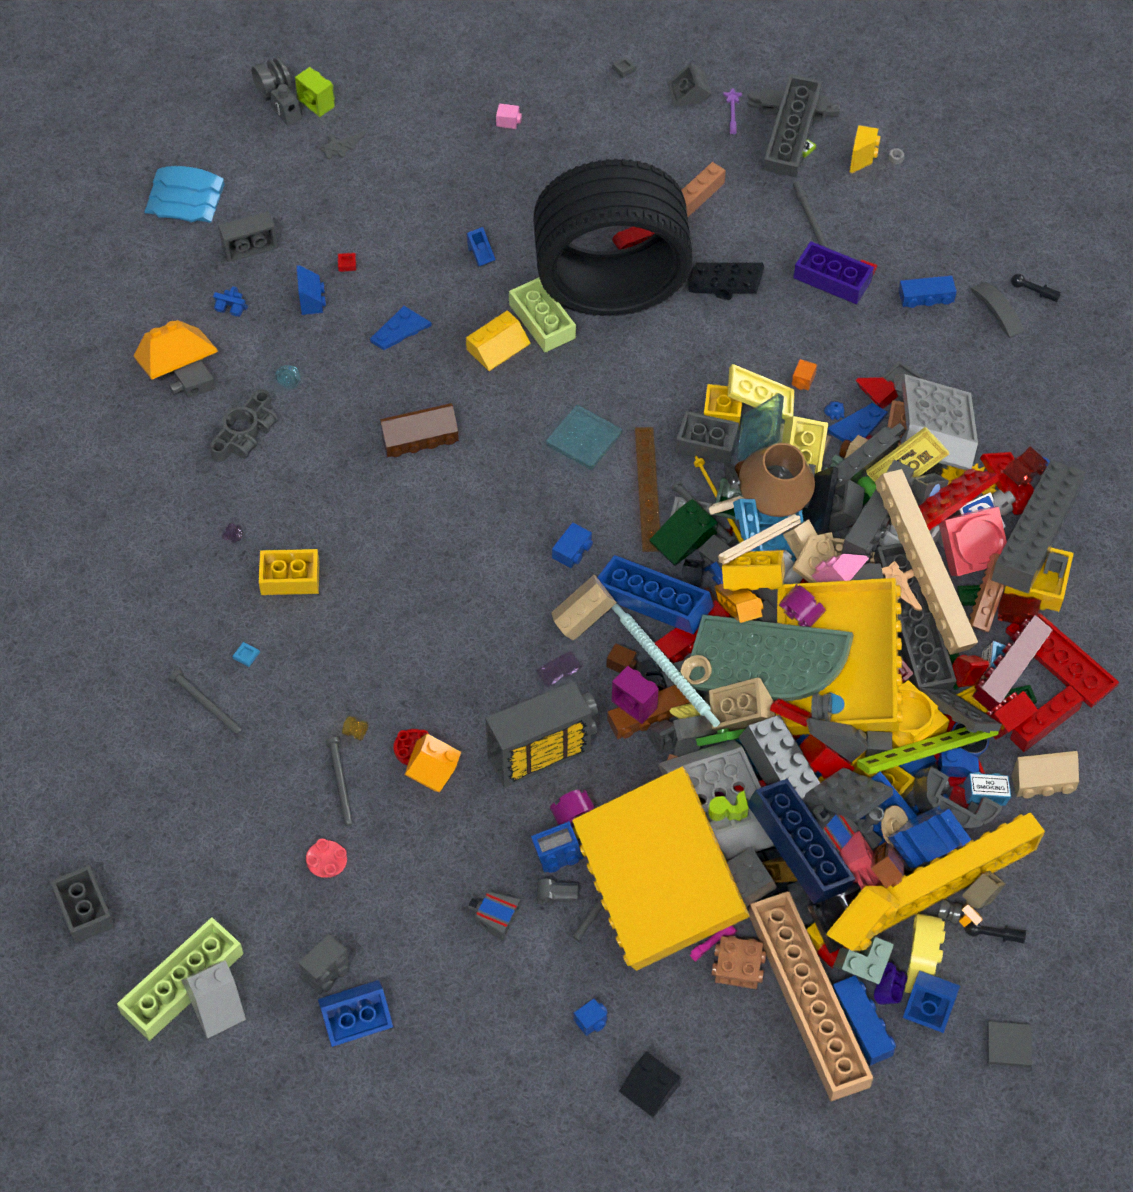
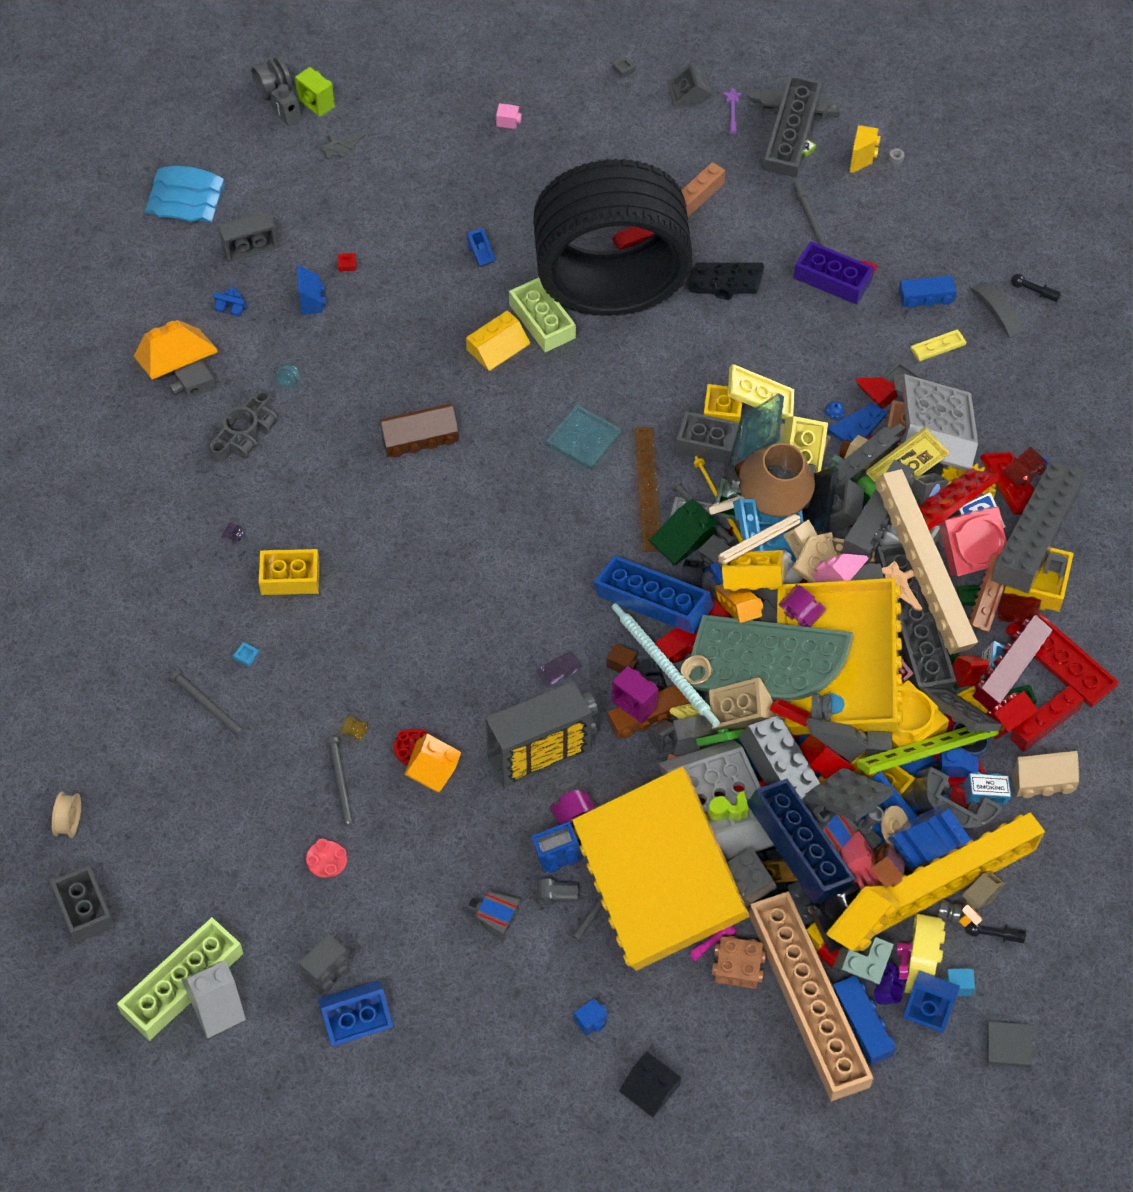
(66, 814): none -> tan wheel
(399, 327): blue wing -> none
(572, 545): blue brick -> none
(582, 608): tan slope -> none
(804, 375): orange brick -> none
(904, 950): none -> dark pink brick
(938, 345): none -> light yellow tile
(963, 978): none -> dark azure brick
(1003, 501): light grey piece -> none

